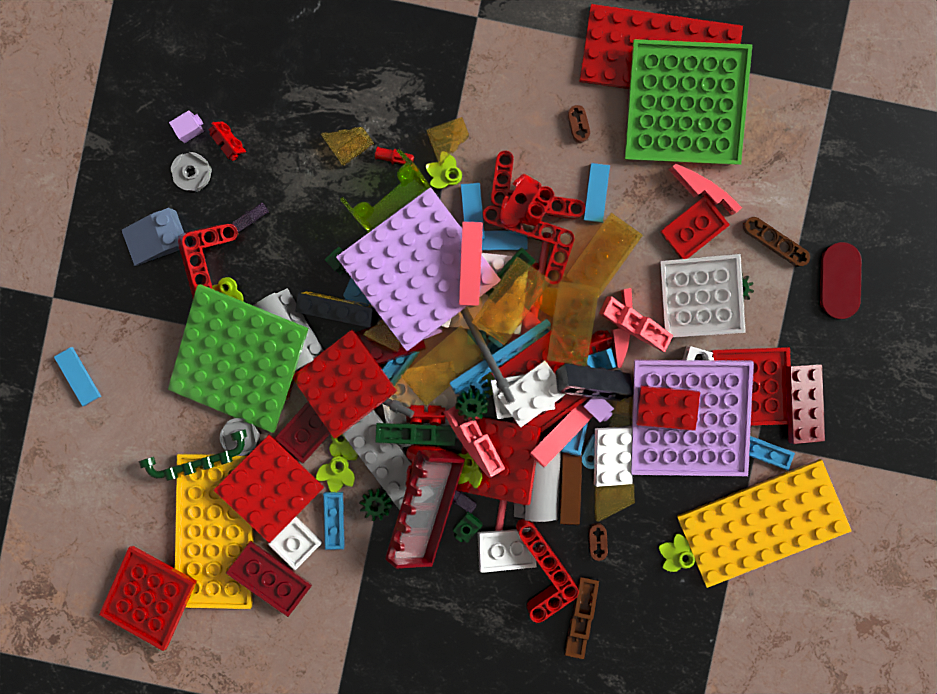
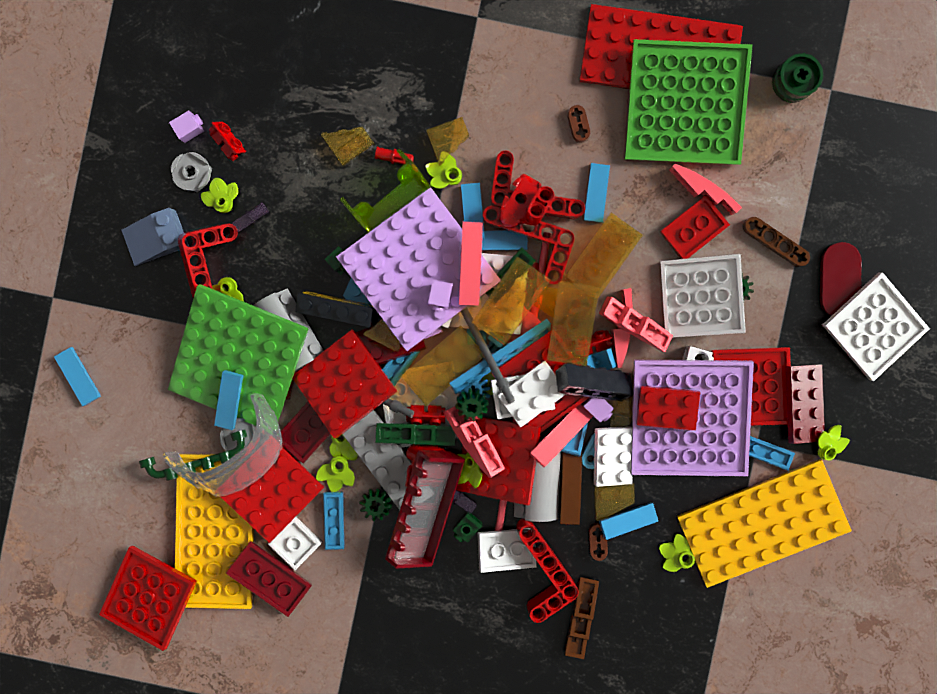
(218, 193): none -> lime plate
(228, 400): none -> dark azure tile
(244, 466): none -> clear piece
(440, 295): none -> lavender brick
(628, 521): none -> dark azure tile
(797, 78): none -> dark green wheel
(831, 443): none -> lime plate
(876, 326): none -> white plate

